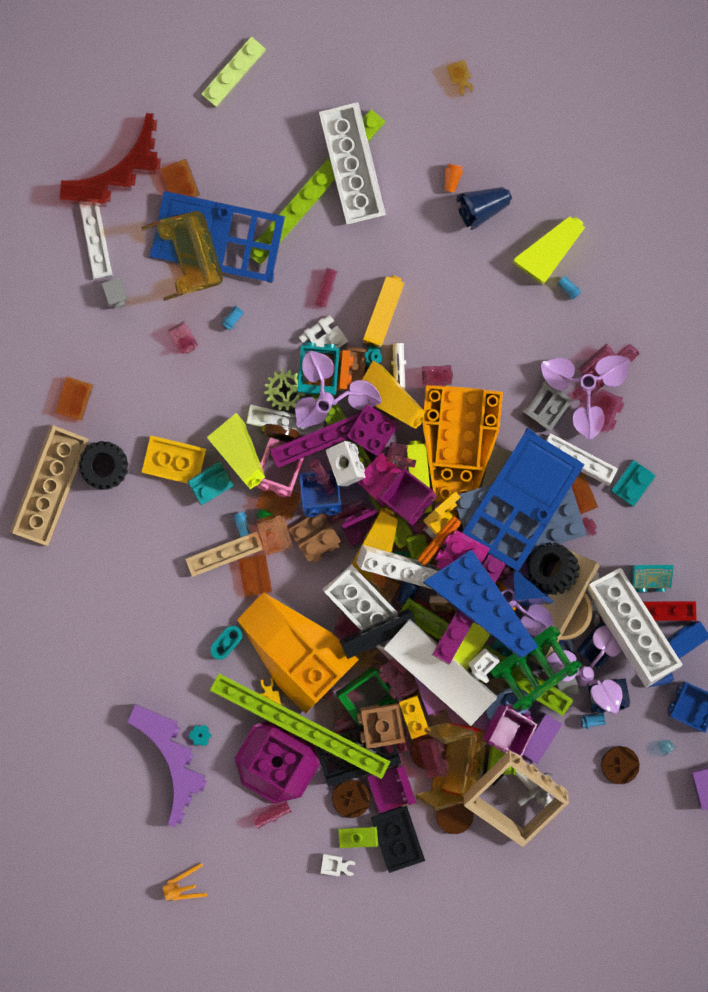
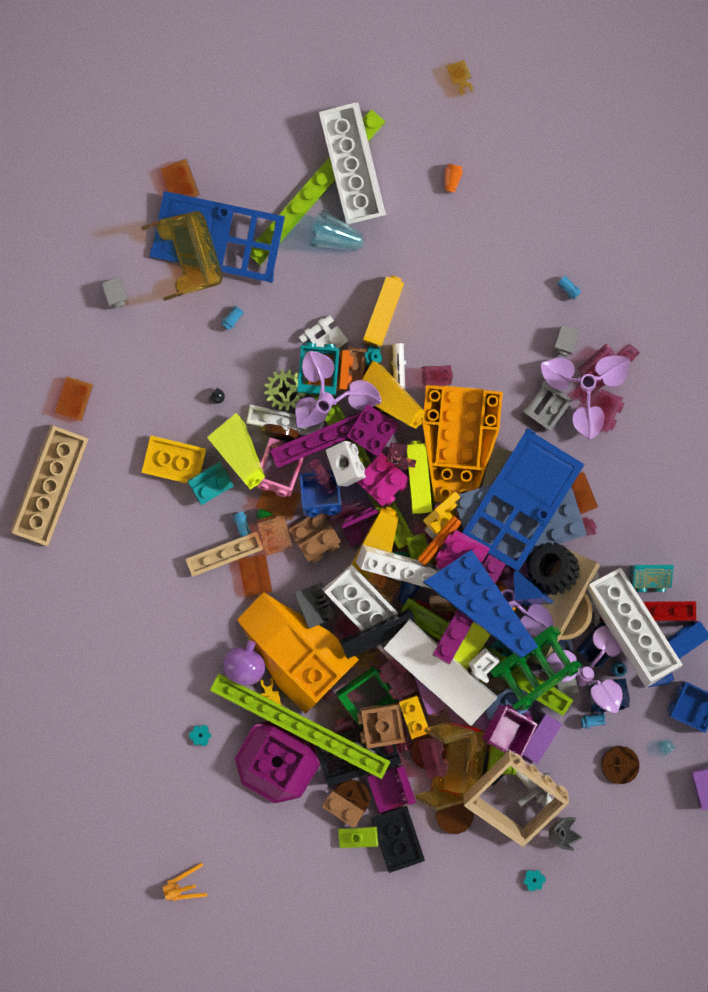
(91, 453): black tyre -> none
(95, 241): white tile -> none
(140, 159): clear red arch -> none
(183, 338): clear pink bracket -> none
(185, 780): medium lavender arch -> none
(217, 396): none -> black hinge
(226, 642): teal plate -> none
(233, 72): yellowish green plate -> none
(244, 665): none -> medium lavender piece
(271, 815): clear pink pin -> none
(313, 605): none -> dark grey hinge
(326, 287): clear pink pin -> none
(333, 865): white plate -> none
(335, 234): none -> clear light blue cone
(343, 809): none -> medium nougat plate
(408, 496): magenta piece -> none
(482, 205): dark blue cone -> none
(531, 885): none -> teal plant
(547, 252): neon yellow slope -> none
(562, 835): none -> dark grey piece
(566, 340): none -> light grey brick
(593, 466): white tile -> none
(614, 669): none -> dark azure pin
(633, 483): teal plate -> none

